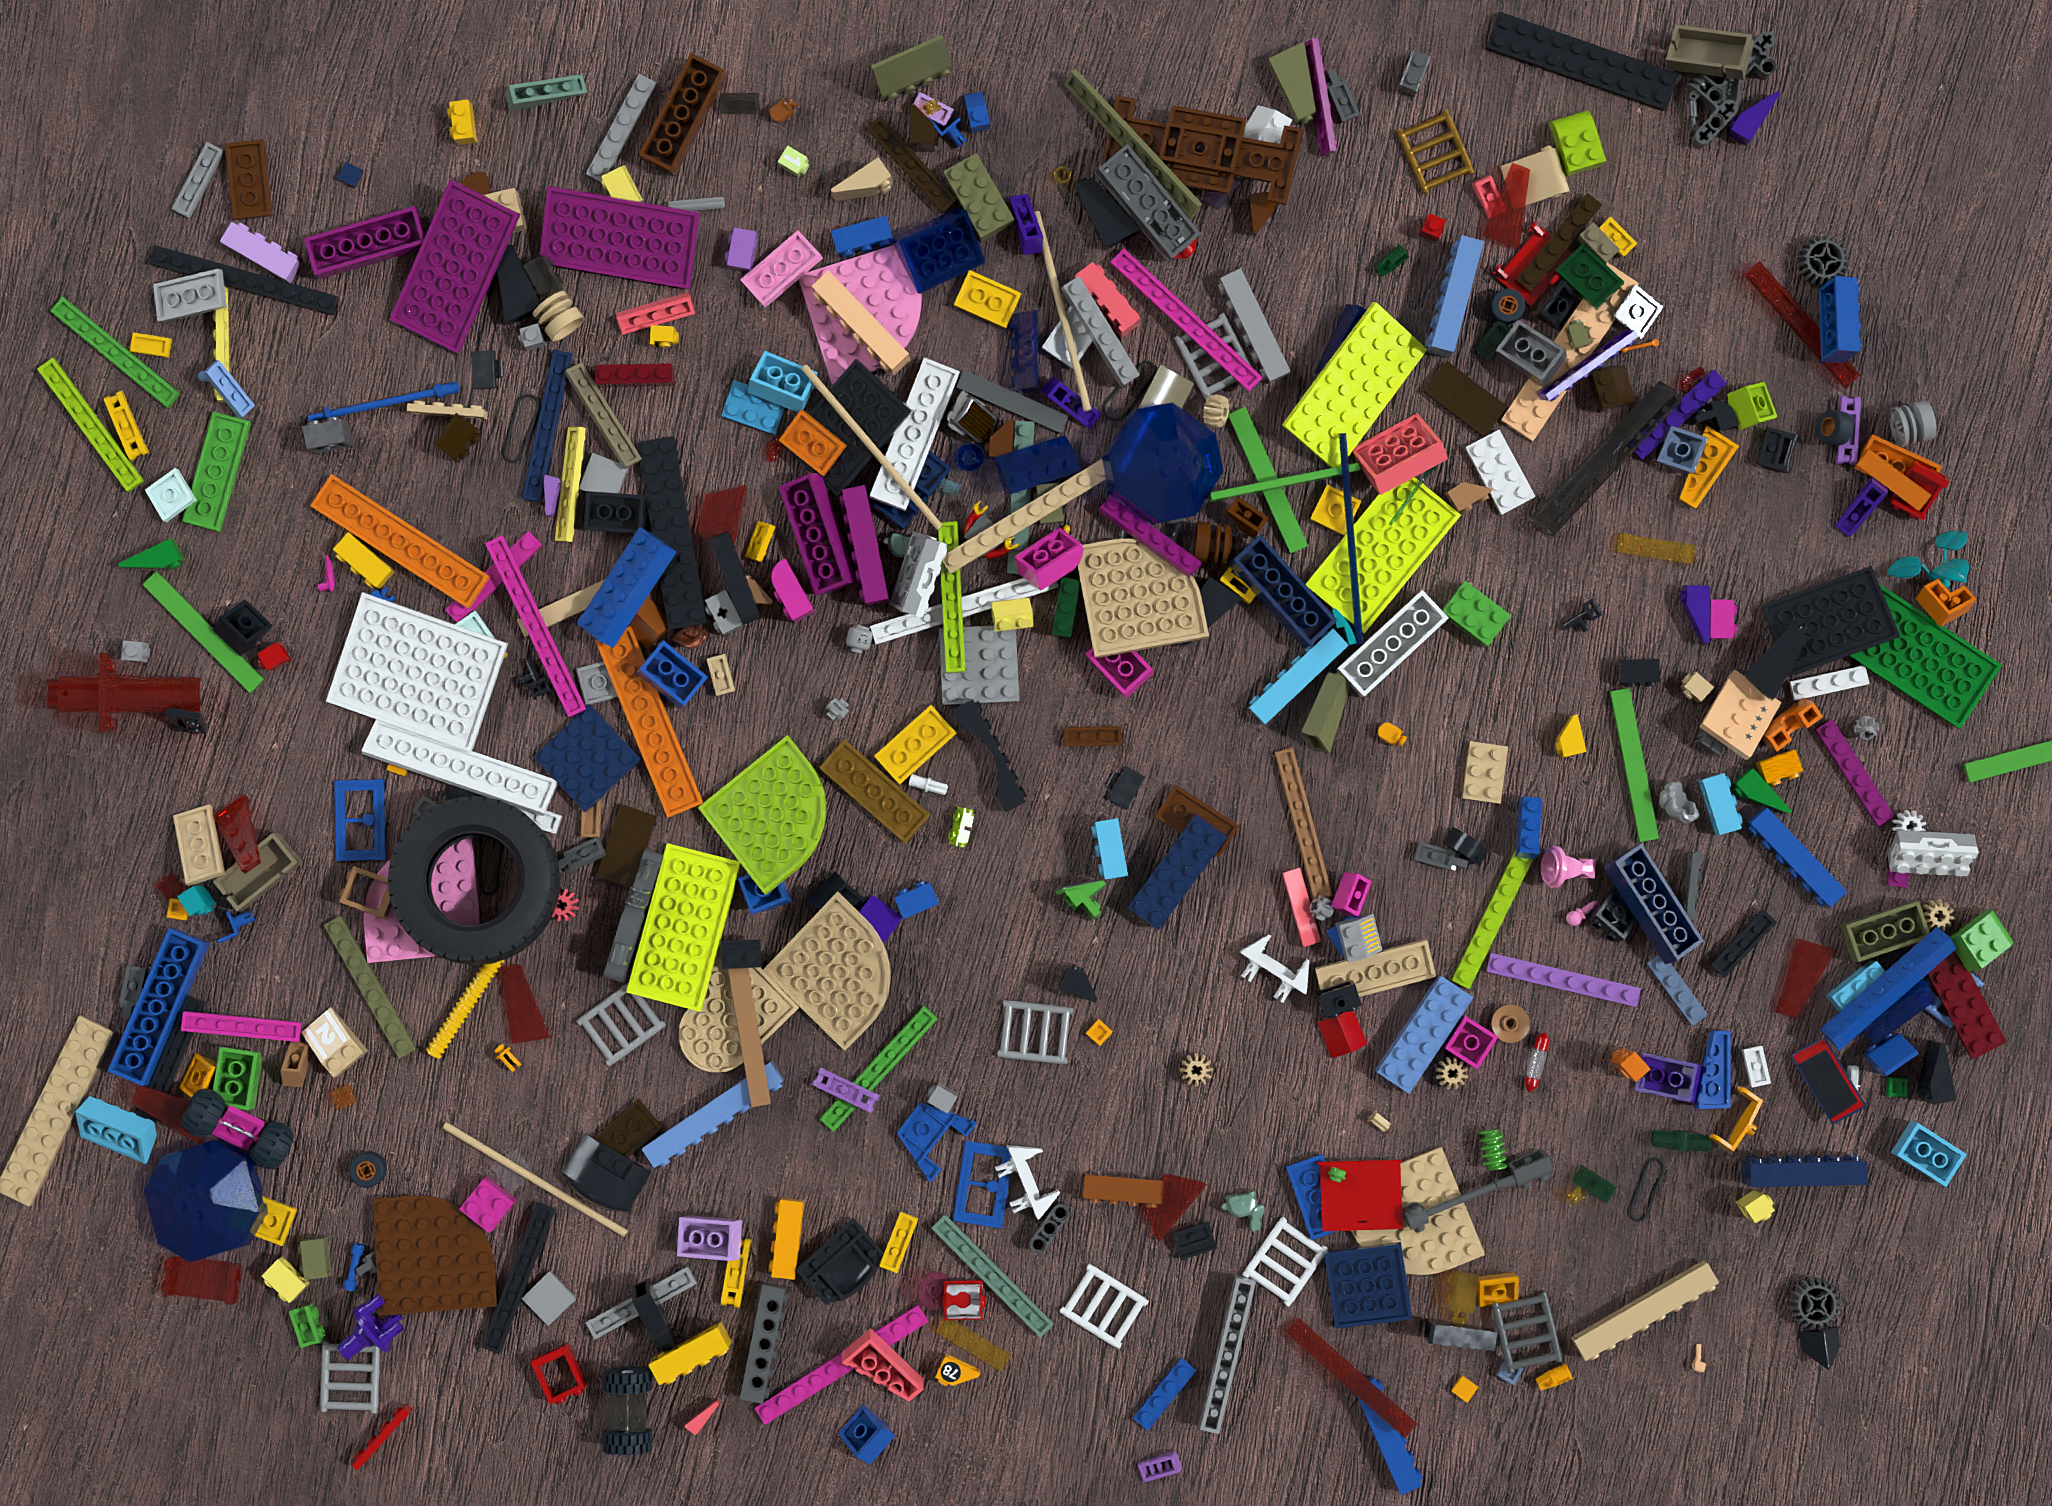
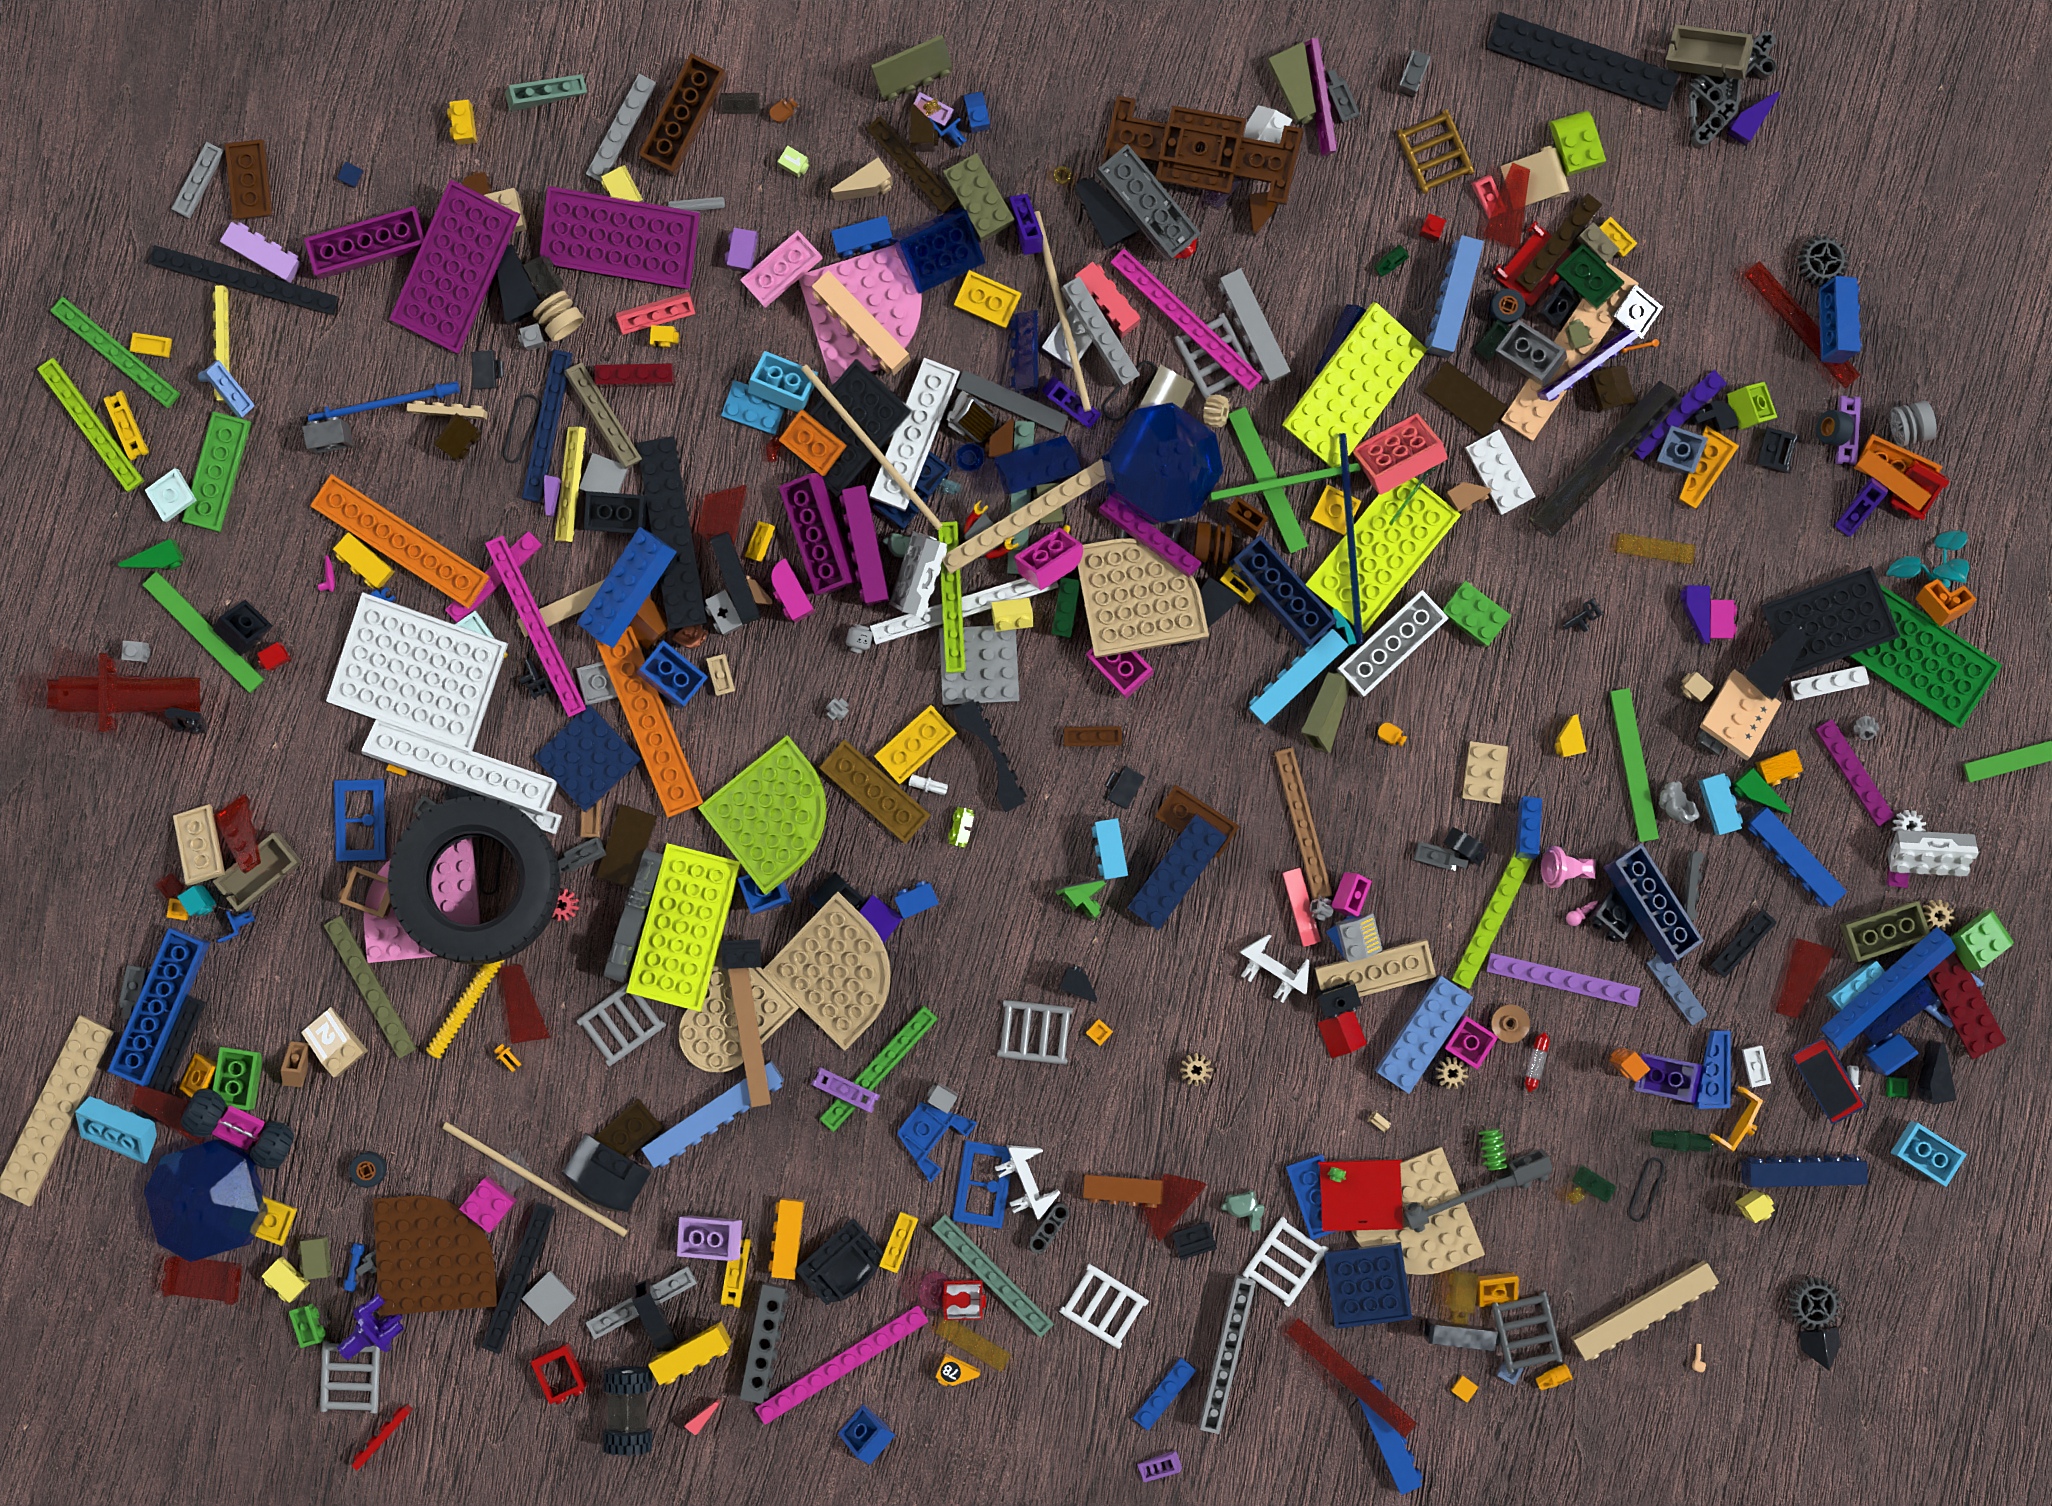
(190, 295): light grey plate -> none
(241, 1026): dark pink plate -> none
(344, 1096): clear orange plate -> none
(880, 1362): coral wedge -> none
(1126, 135): olive plate -> none
(1640, 671): black brick -> none
(1691, 376): clear red arm -> none
(1801, 714): orange arch -> none

